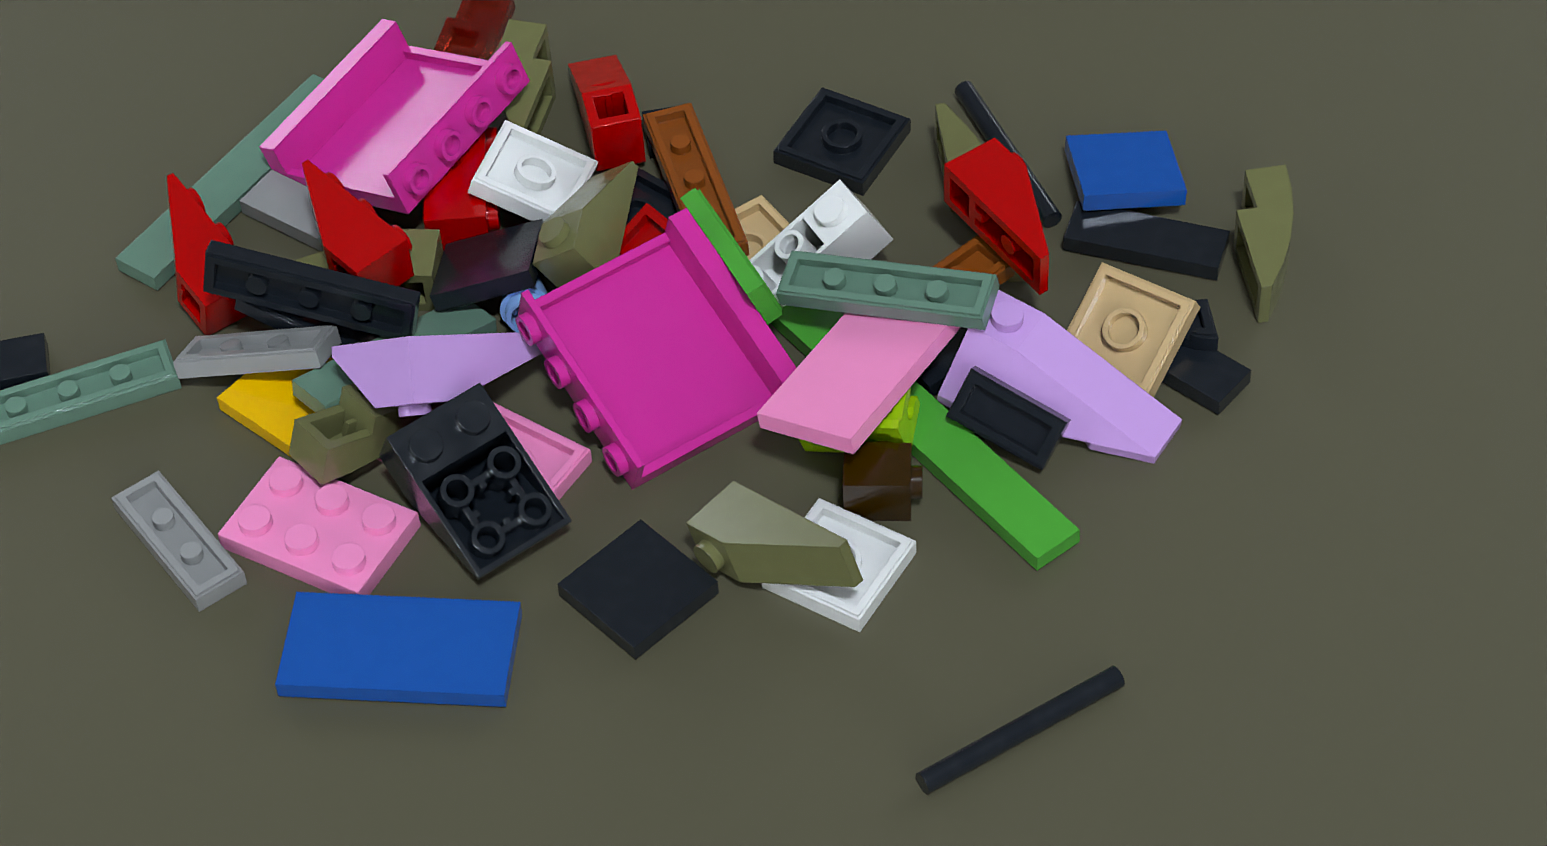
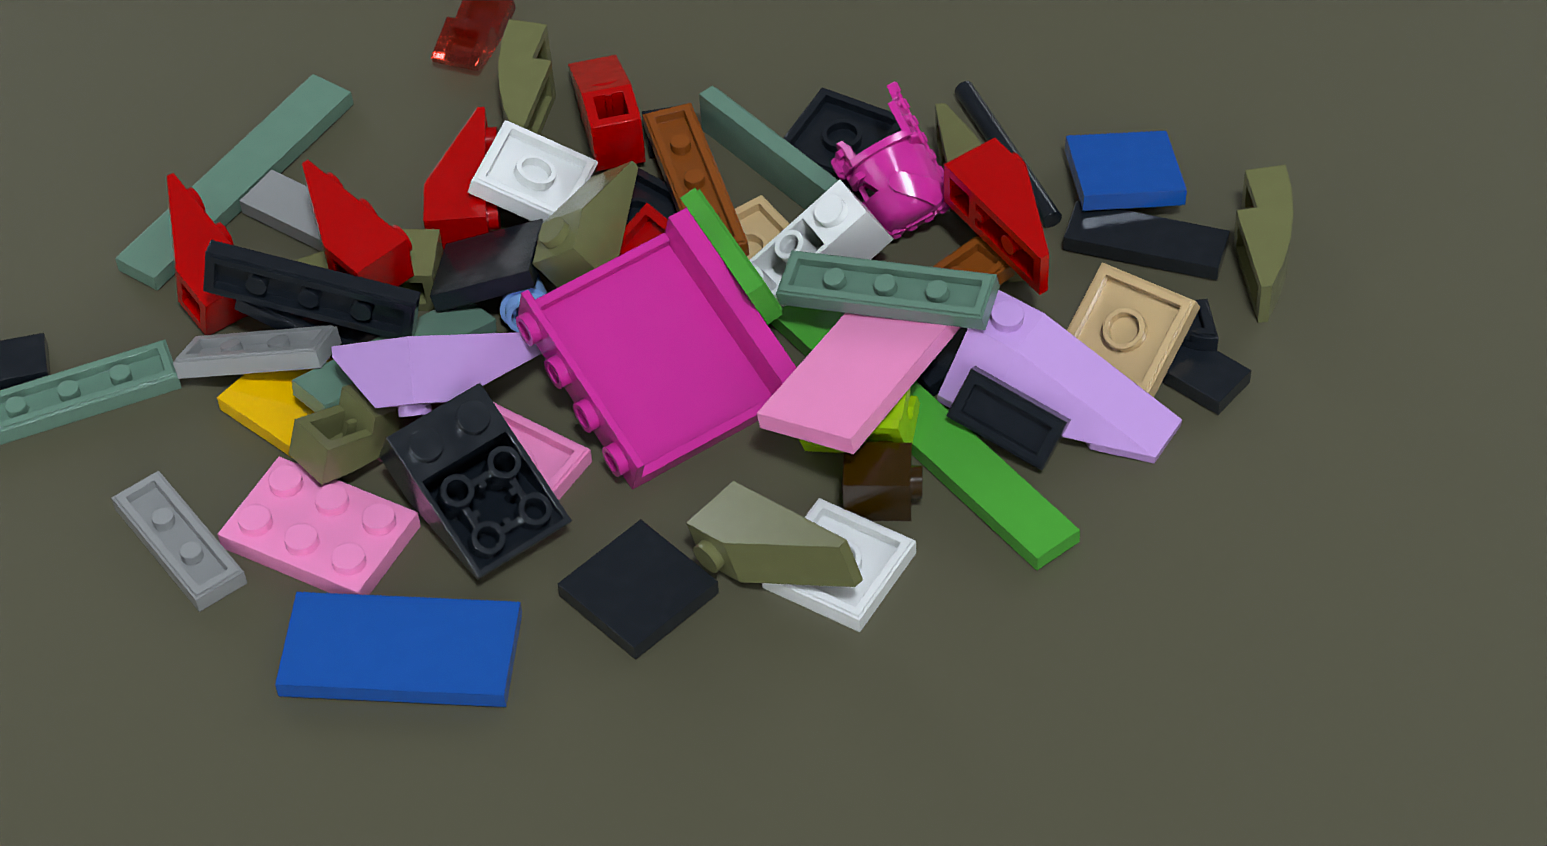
(395, 117): dark pink panel -> none
(762, 148): none -> sand green tile
(898, 171): none -> dark pink helmet
(1019, 729): black bar -> none

